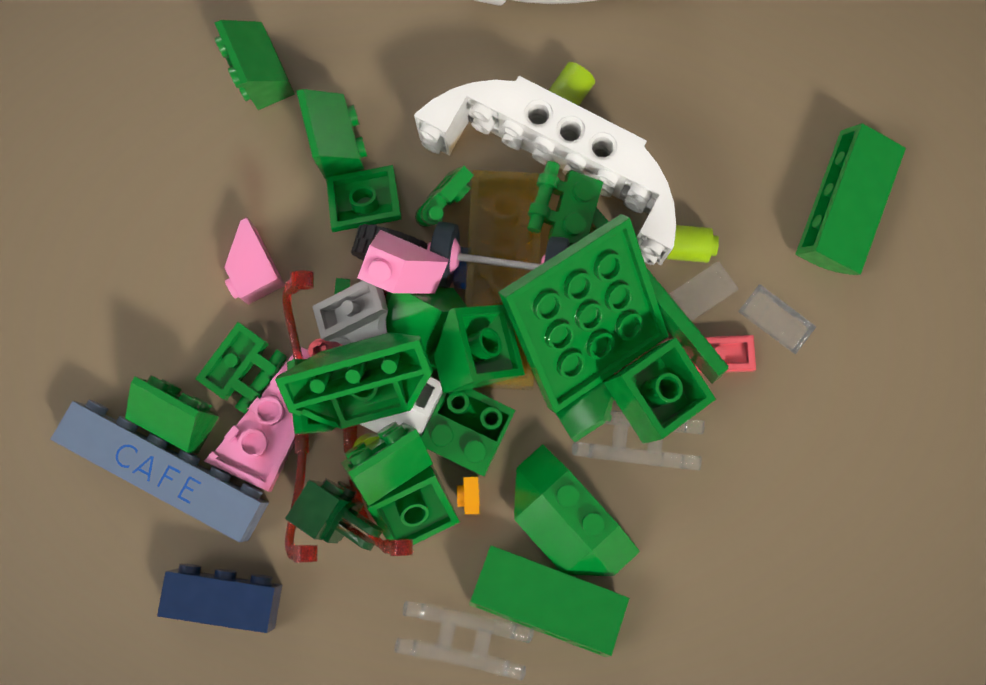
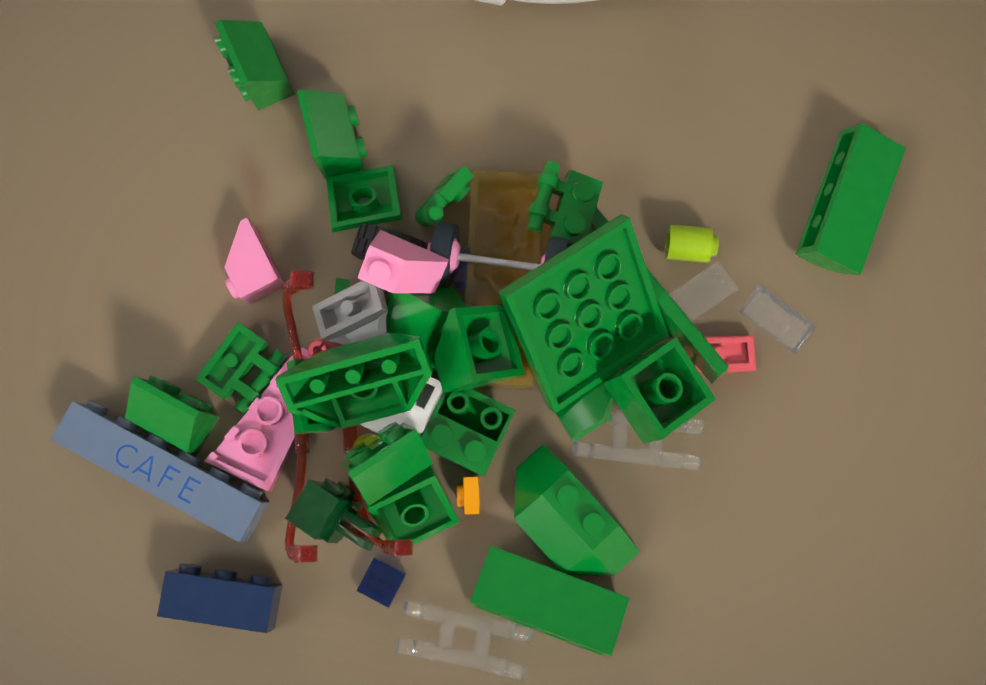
(381, 582): none -> clear blue tile
(561, 133): white slope -> none
(573, 83): lime brick -> none

